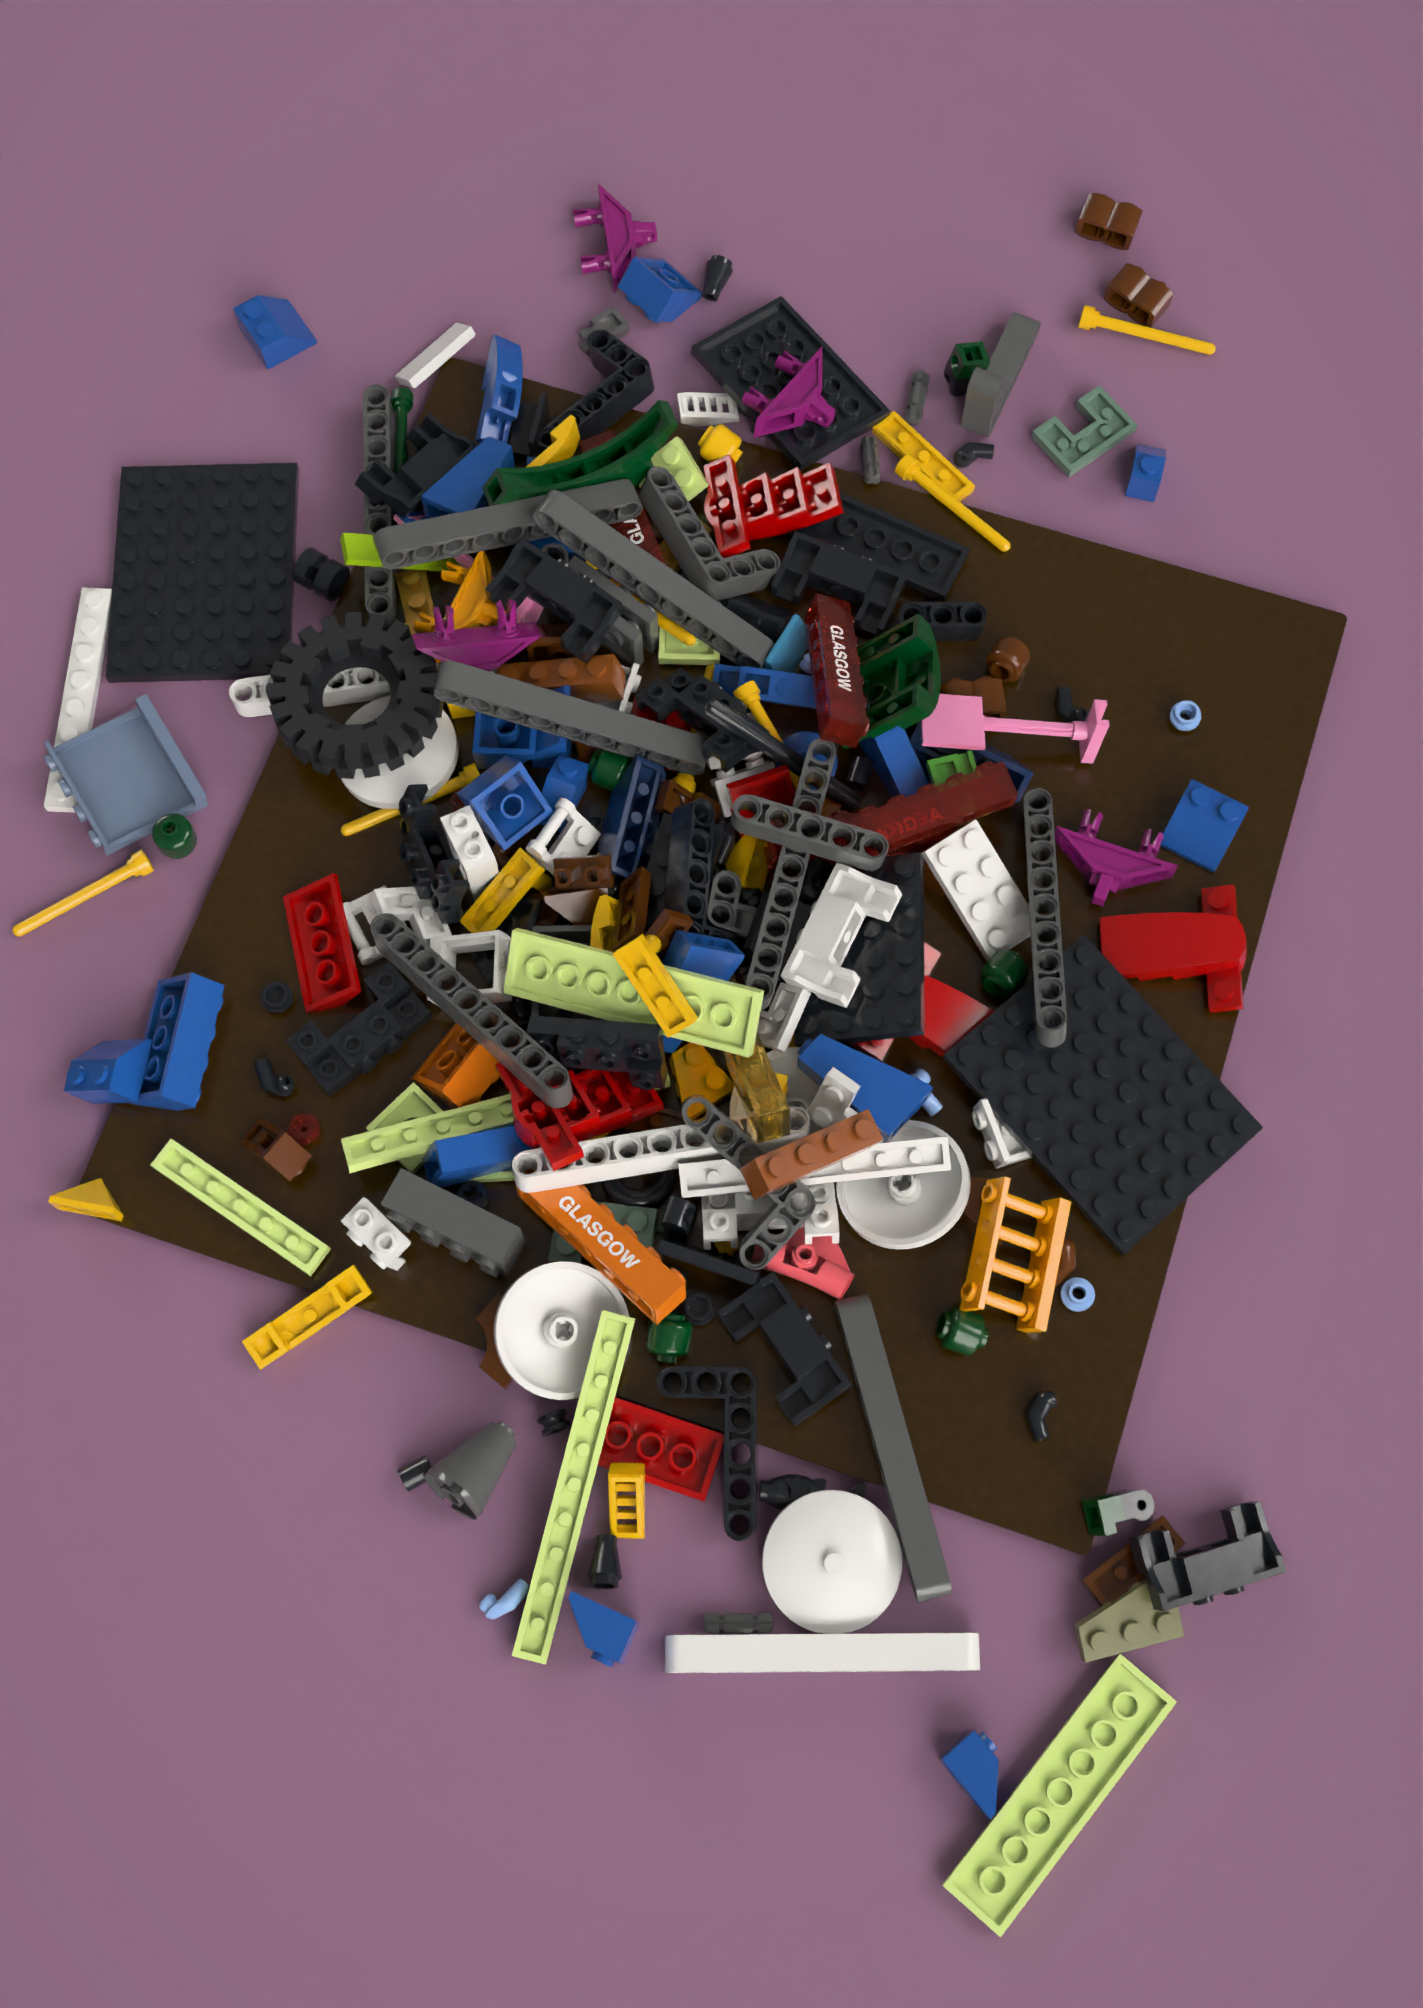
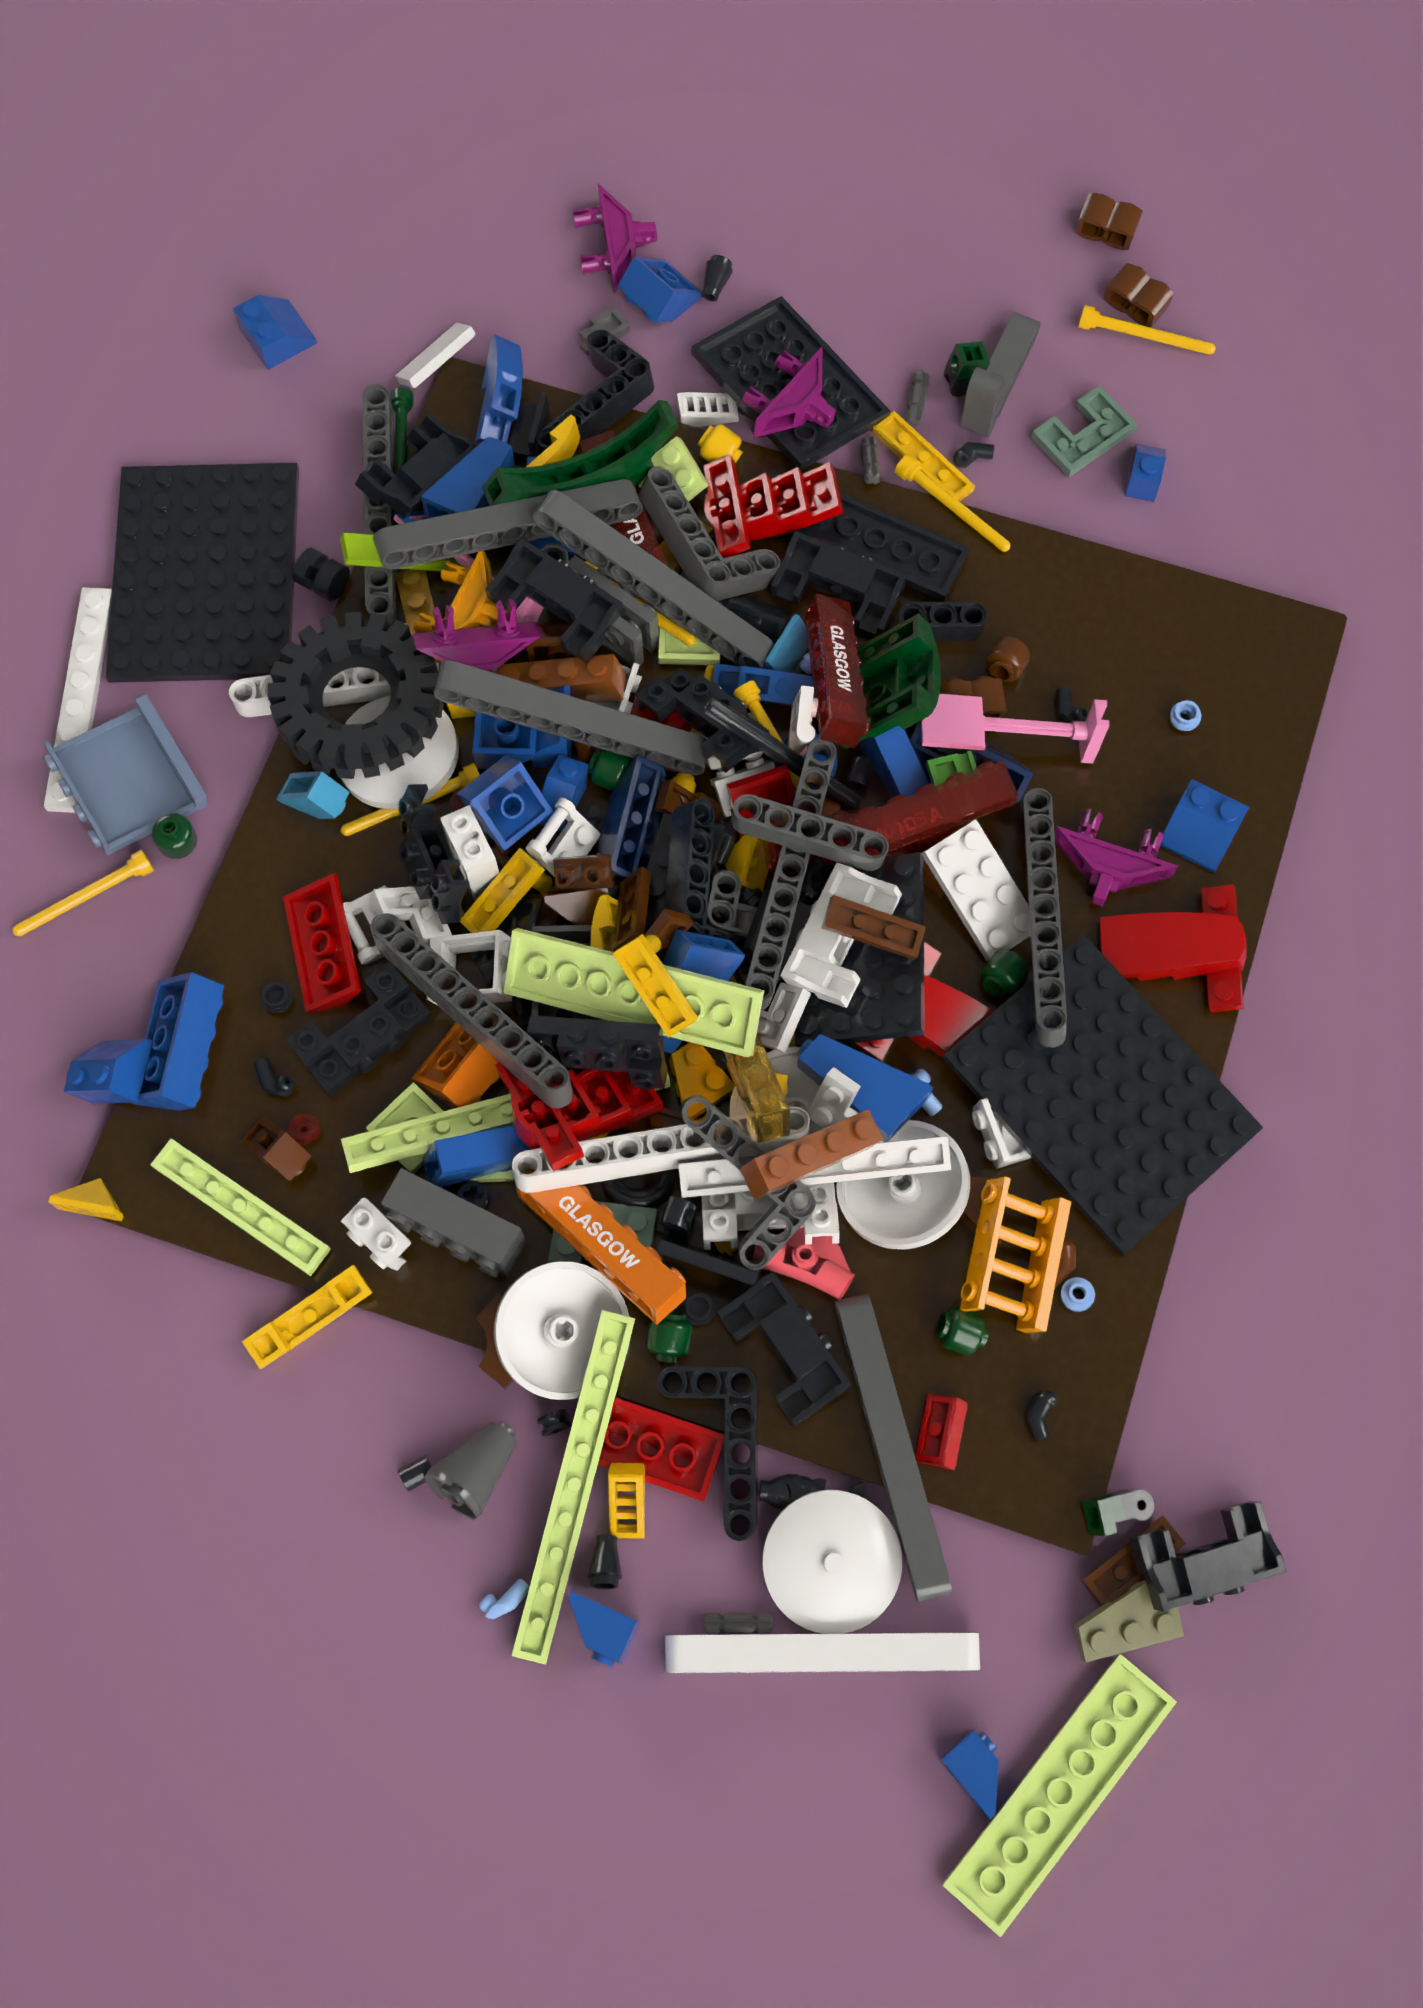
(314, 794): none -> dark azure slope
(803, 711): none -> white plate
(873, 927): none -> reddish brown plate
(941, 1431): none -> red slope

